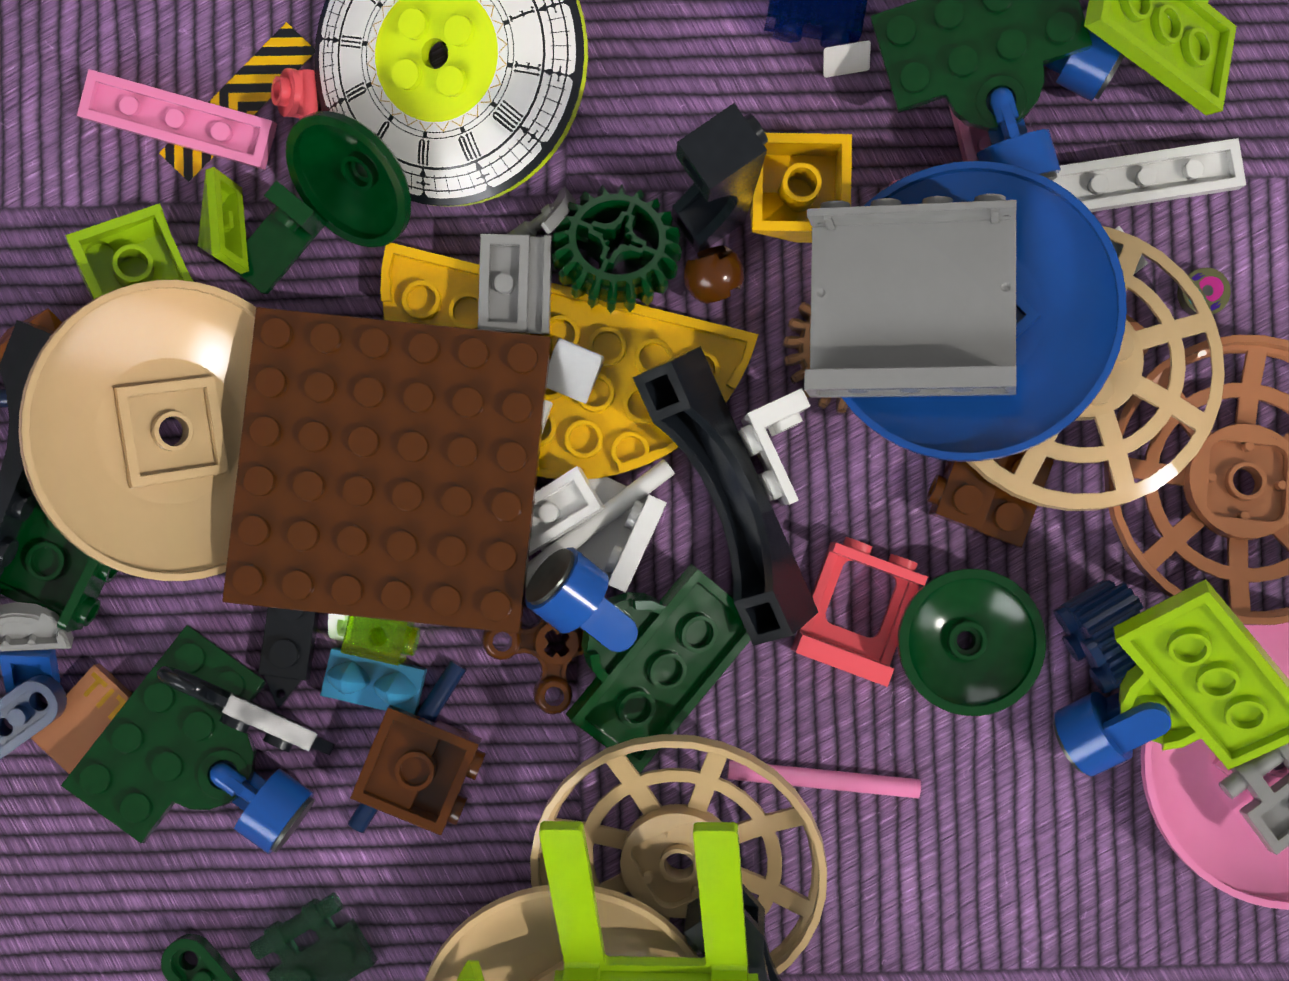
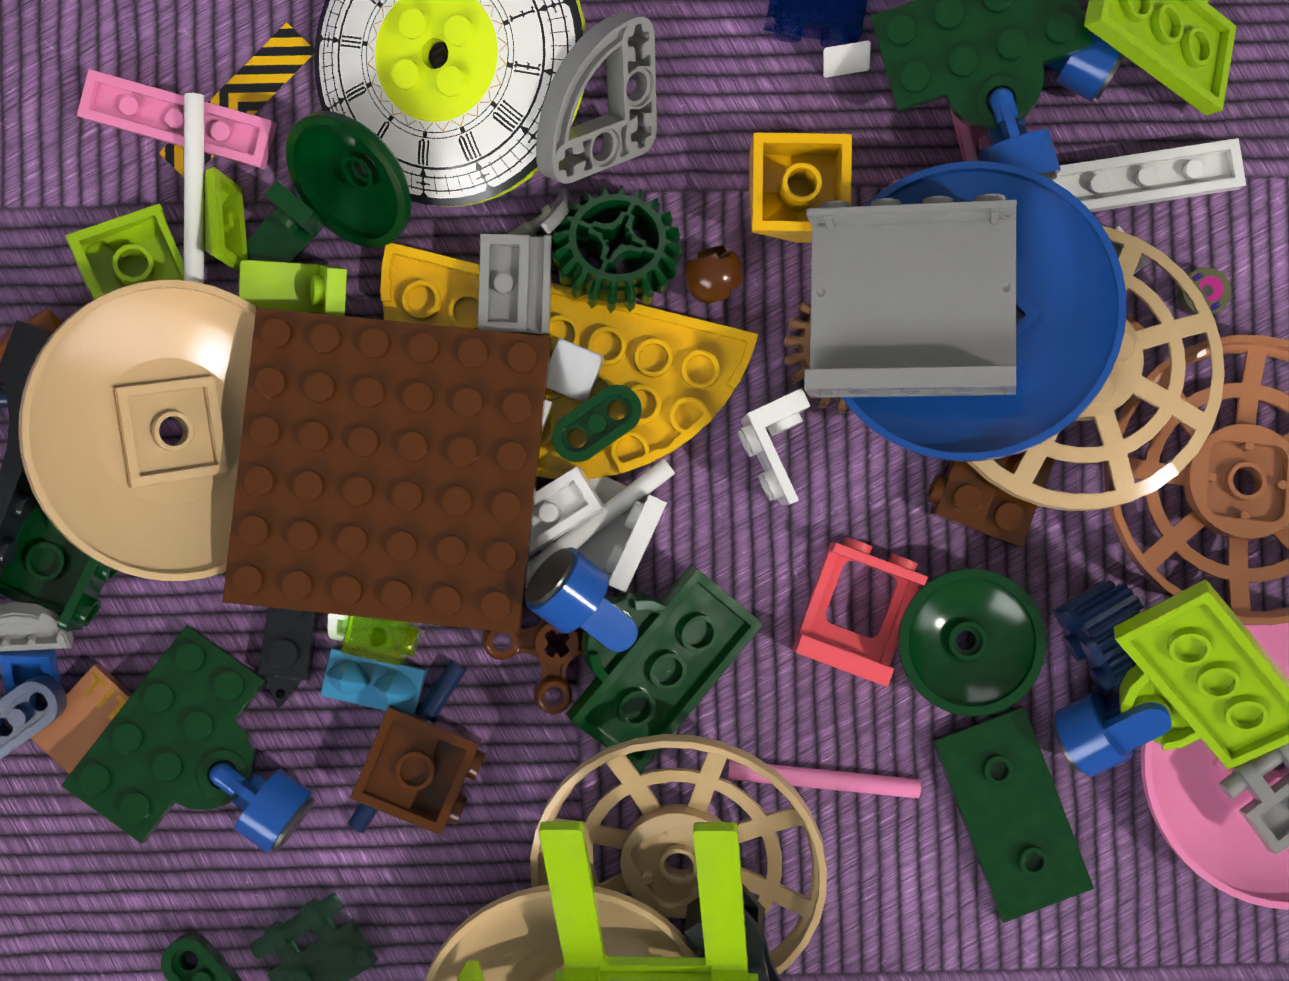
(194, 187): none -> white bar
(243, 713): black plate -> none
(293, 286): none -> lime bracket
(295, 93): coral plate -> none
(594, 420): none -> dark green plate
(630, 126): none -> light grey beam
(725, 167): black arch -> none
(766, 577): black arch -> none
(1012, 813): none -> dark green plate

